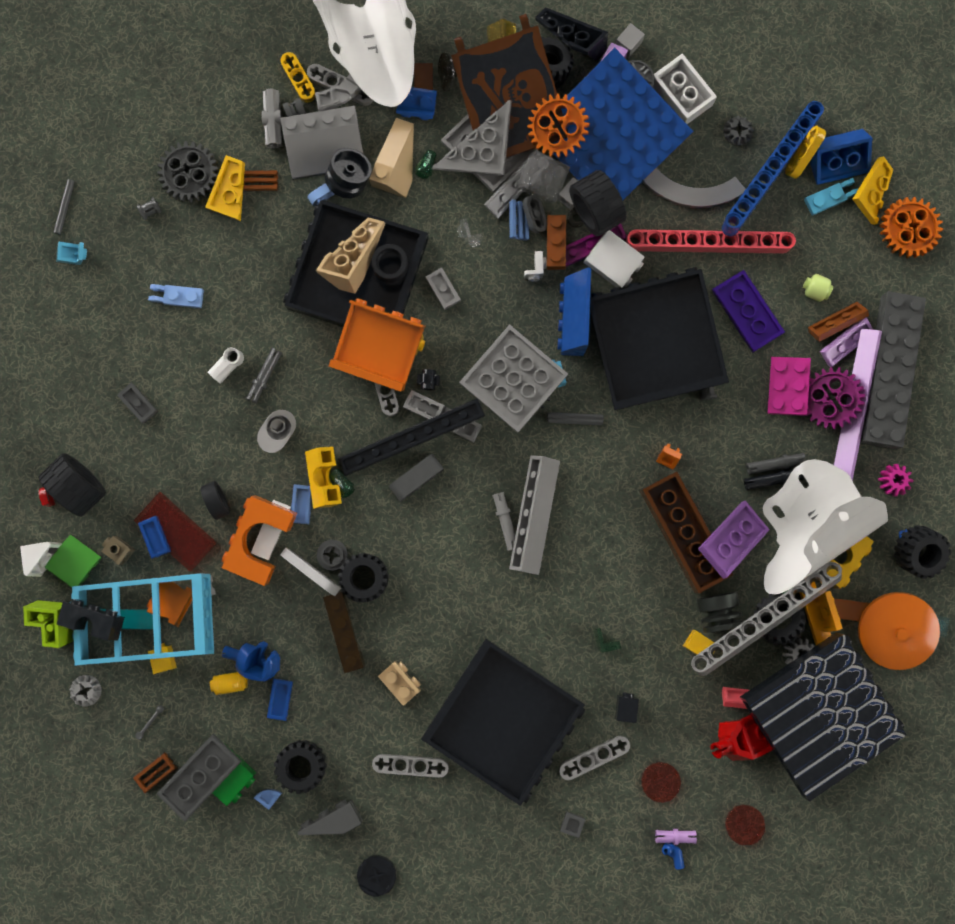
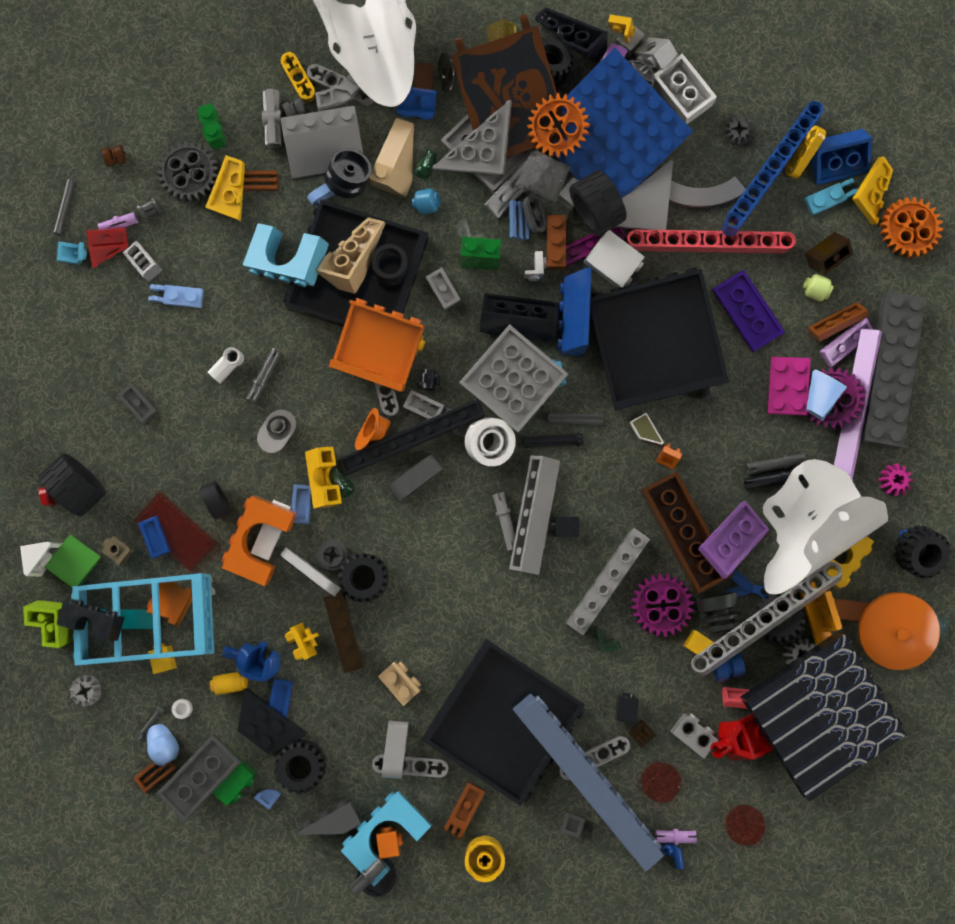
(106, 243): none -> red wing
(113, 155): none -> reddish brown wheel
(129, 219): none -> lavender pin
(151, 269): none -> light grey slope
(161, 745): none -> light blue piece
(182, 708): none -> white tile
(211, 126): none -> green brick
(266, 725): none -> black wing
(300, 270): none -> medium azure arch
(304, 640): none -> yellow hips
(367, 876): none -> dark grey axle
(373, 429): none -> orange piece
(389, 842): none -> orange brick
(395, 749): none -> light grey beam
(397, 809): none -> medium azure arch
(426, 201): none -> dark azure head
(464, 809): none -> dark orange hinge
(480, 253): none -> green brick
(495, 855): none -> yellow brick
(502, 446): none -> white piece
(528, 316): none -> black slope
(553, 440): none -> black axle
(565, 526): none -> black brick
(590, 783): none -> sand blue brick
(607, 581): none -> light grey brick
(622, 24): none -> yellow bracket
(641, 733): none -> dark brown tile
(645, 429): none -> olive tile
(649, 202): none -> light grey tile
(656, 53): none -> light grey brick
(663, 622): none -> magenta gear
(691, 738): none -> light grey brick
(733, 667): none -> blue wheel
(745, 586): none -> blue piece
(823, 394): none -> light blue slope
(829, 253): none -> dark brown brick

